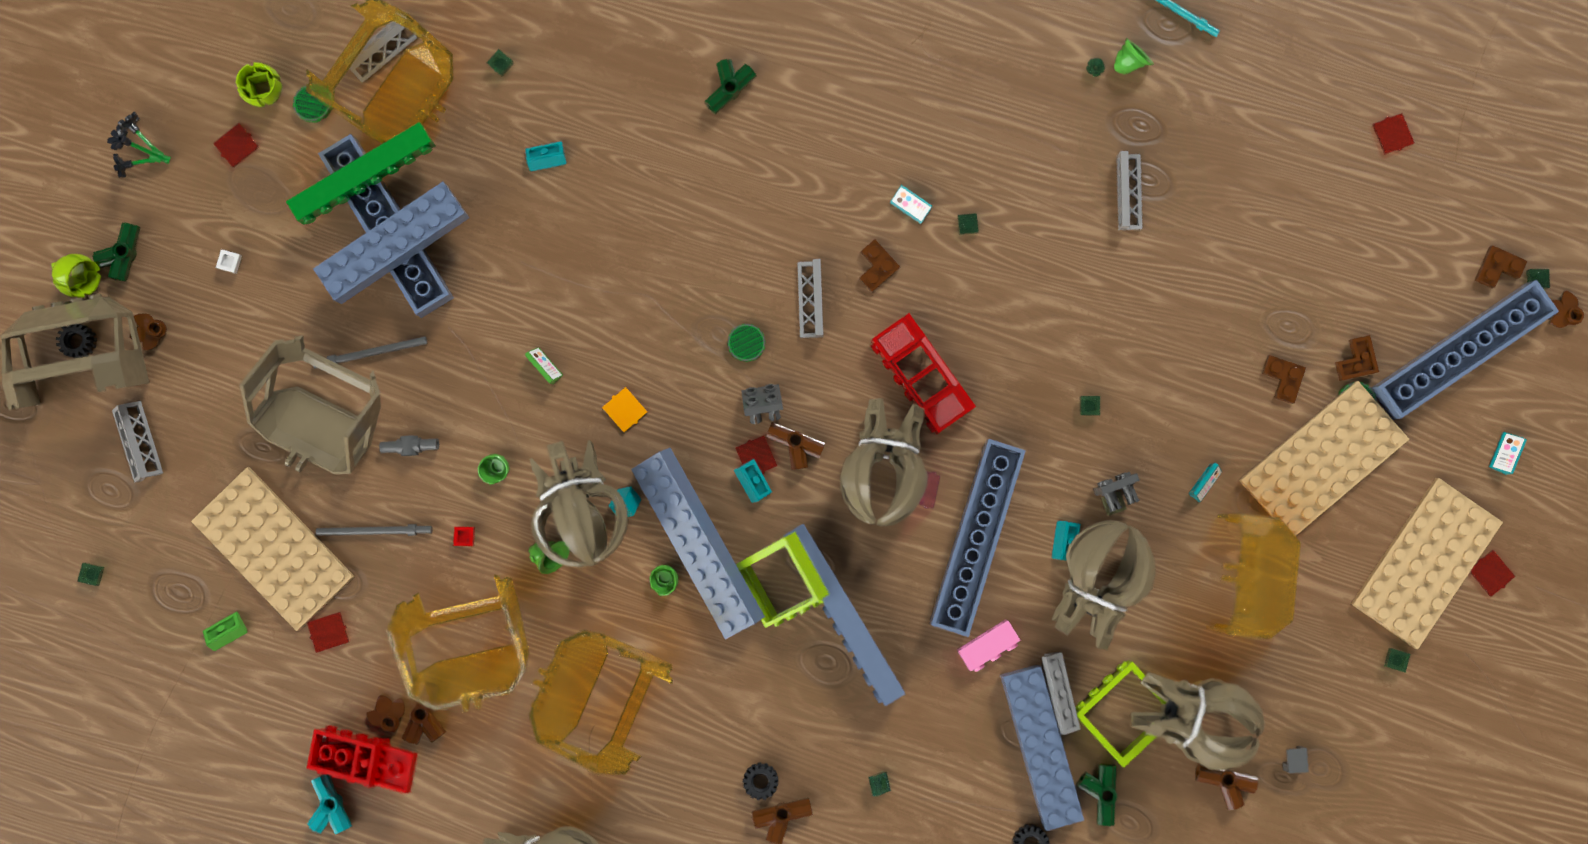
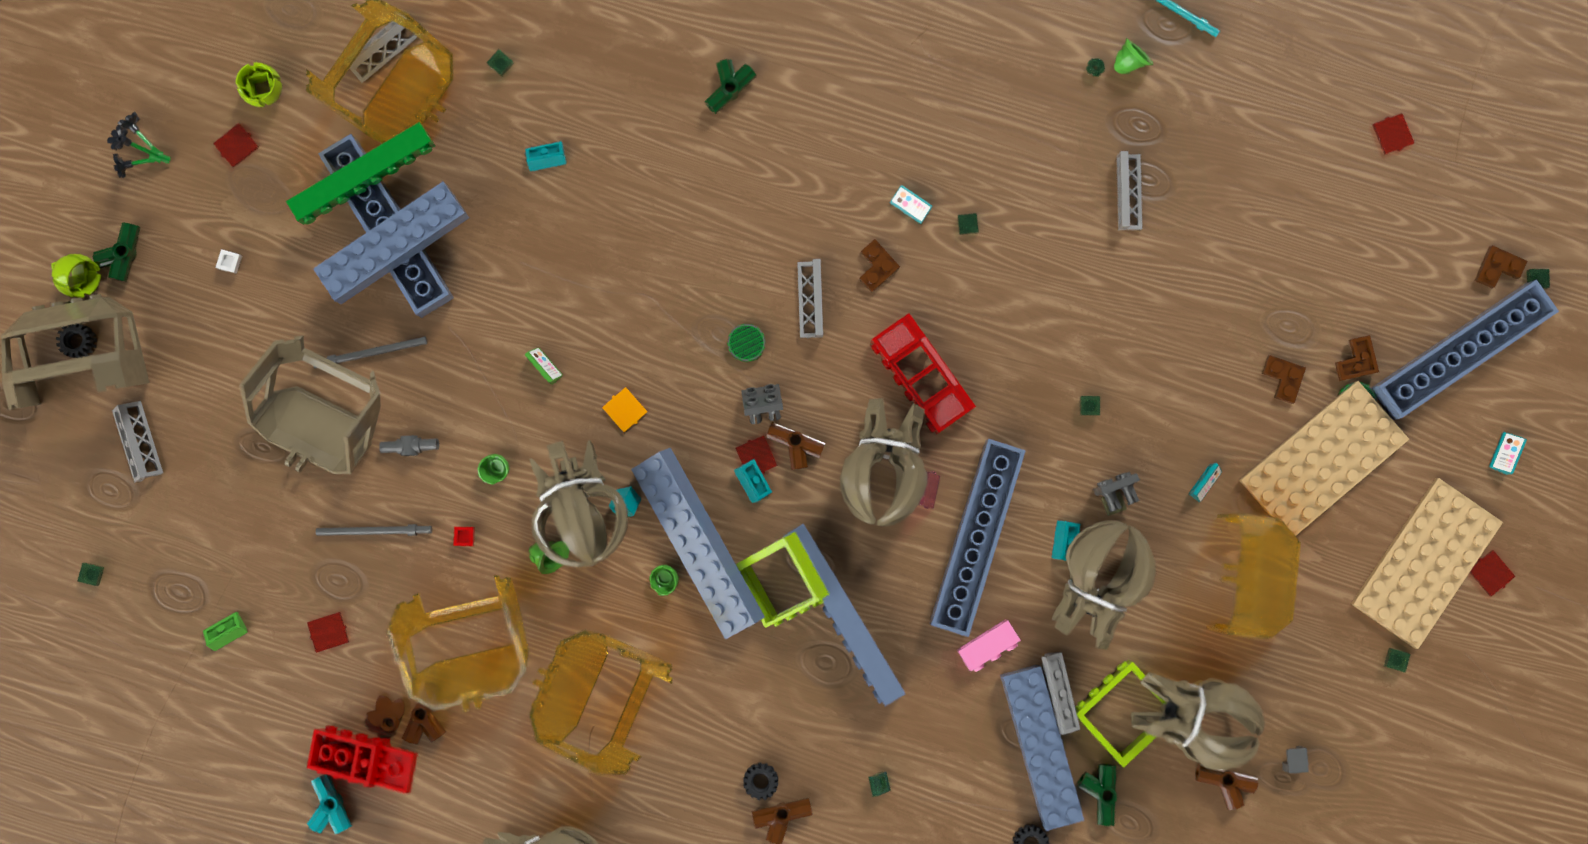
(147, 332): reddish brown plate -> none
(272, 549): tan plate -> none
(308, 107): tile -> none
(1566, 306): reddish brown plate -> none

